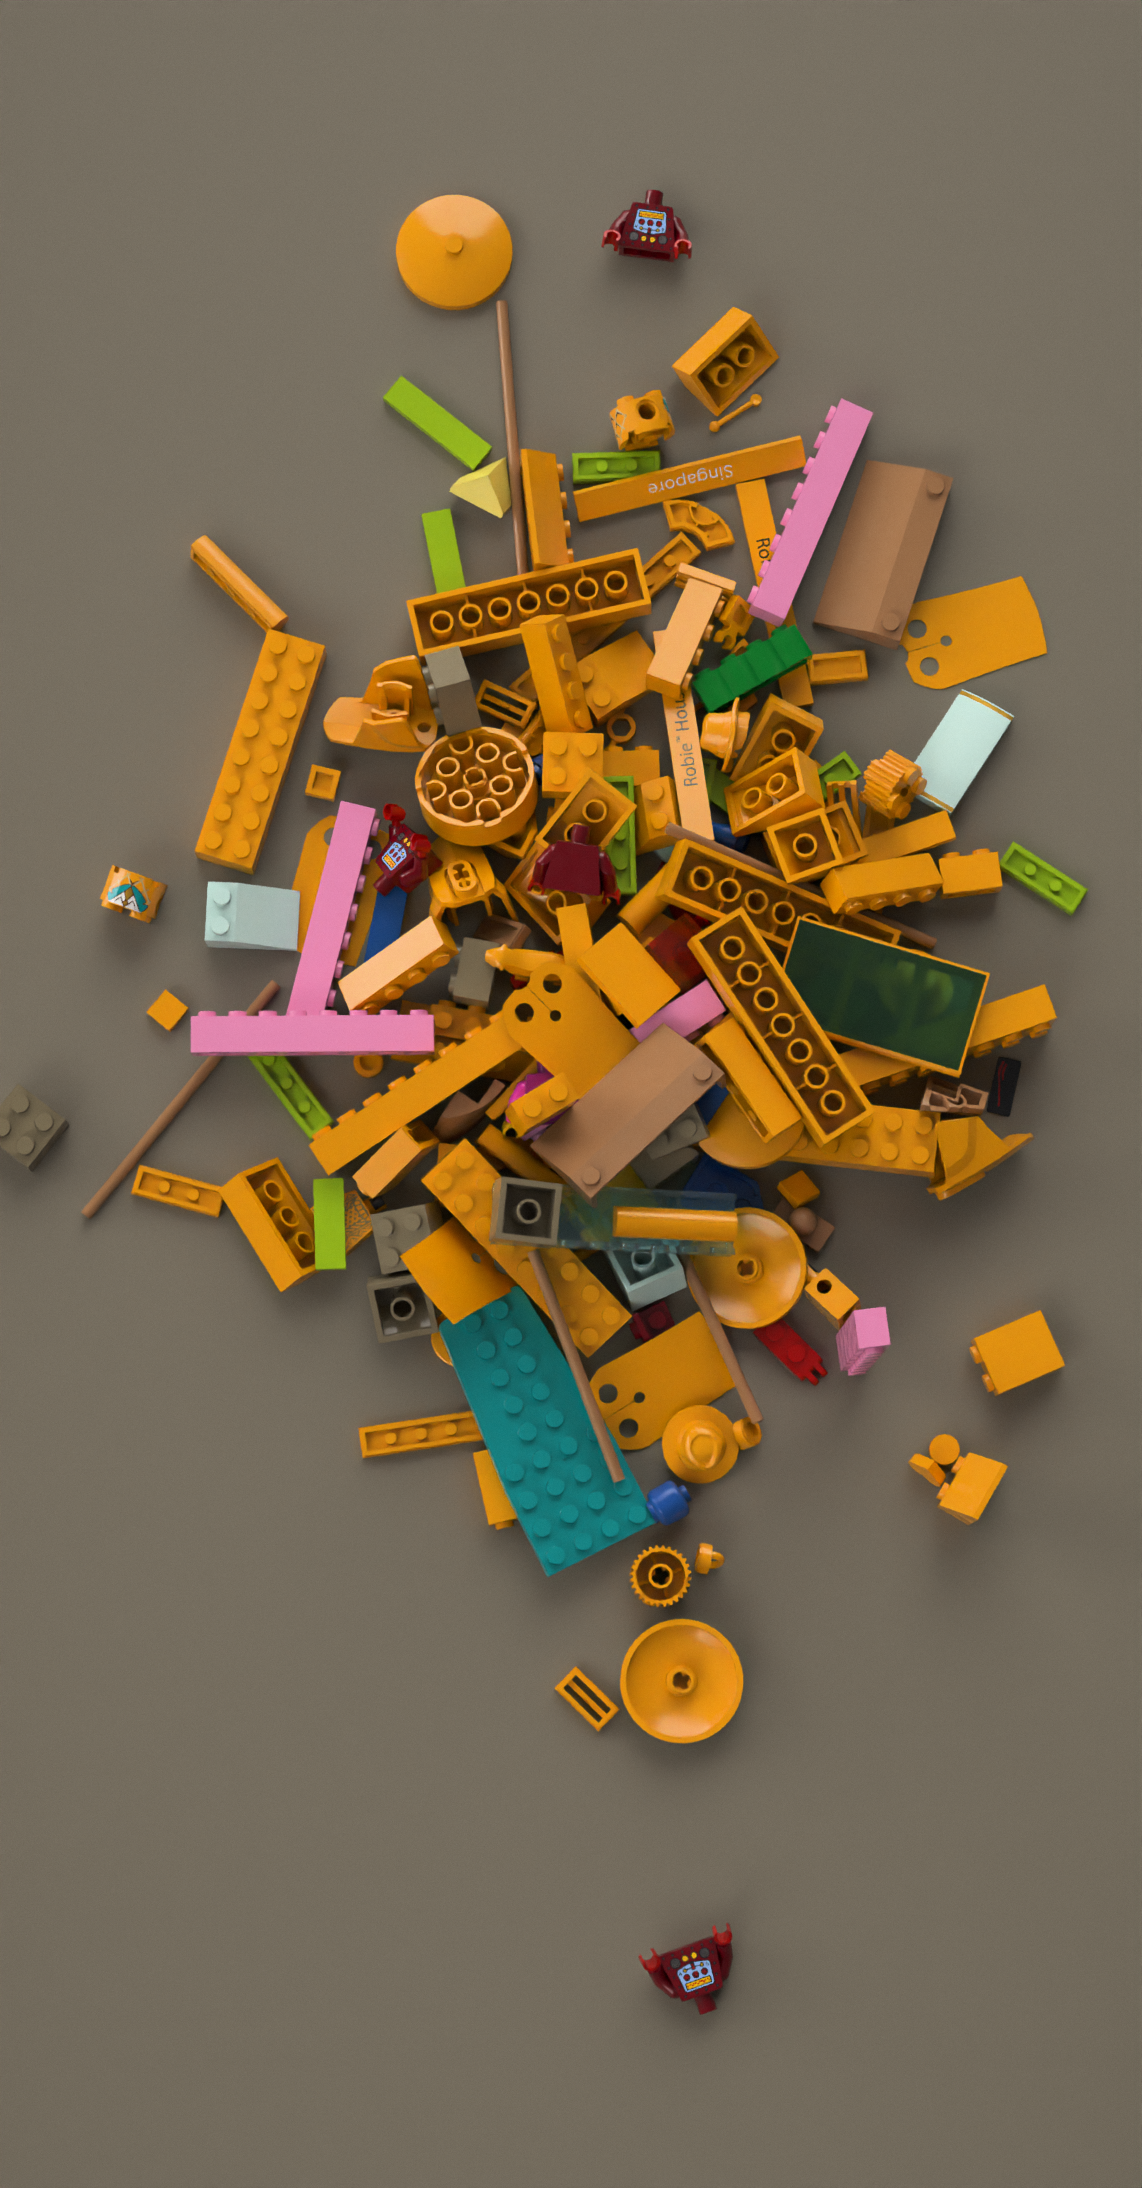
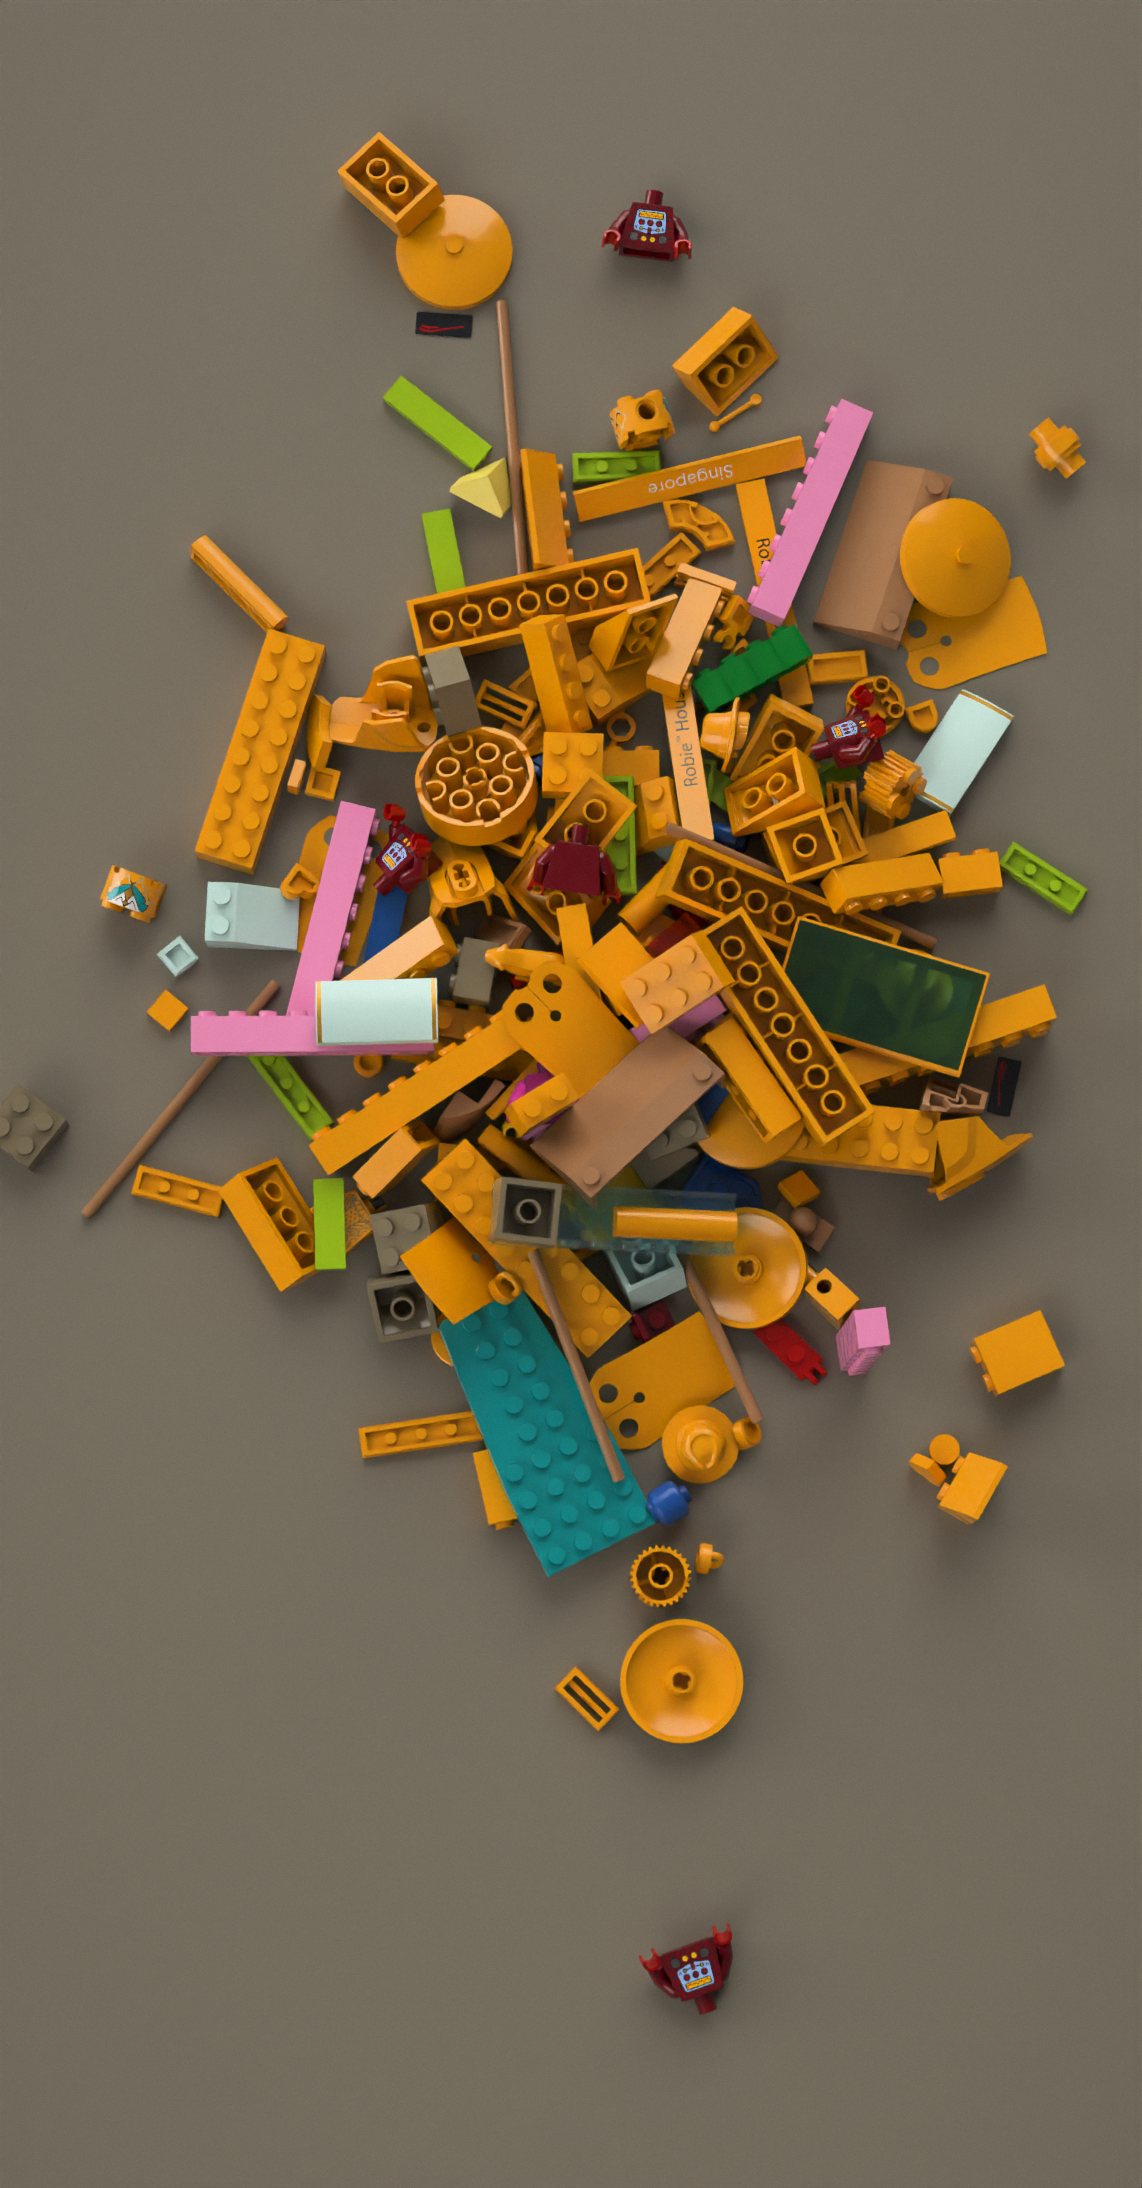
(178, 957): none -> light aqua tile
(297, 777): none -> light orange tile
(299, 884): none -> light orange tile
(318, 734): none -> light orange tile
(376, 1011): none -> light aqua slope
(391, 185): none -> light orange brick
(443, 324): none -> black sticker
(504, 1288): none -> light orange tile
(632, 633): none -> light orange slope
(677, 982): none -> light orange brick
(855, 737): none -> dark red torso
(887, 700): none -> light orange tile
(922, 717): none -> light orange tile
(955, 558): none -> light orange dish
(1057, 448): none -> light orange piece

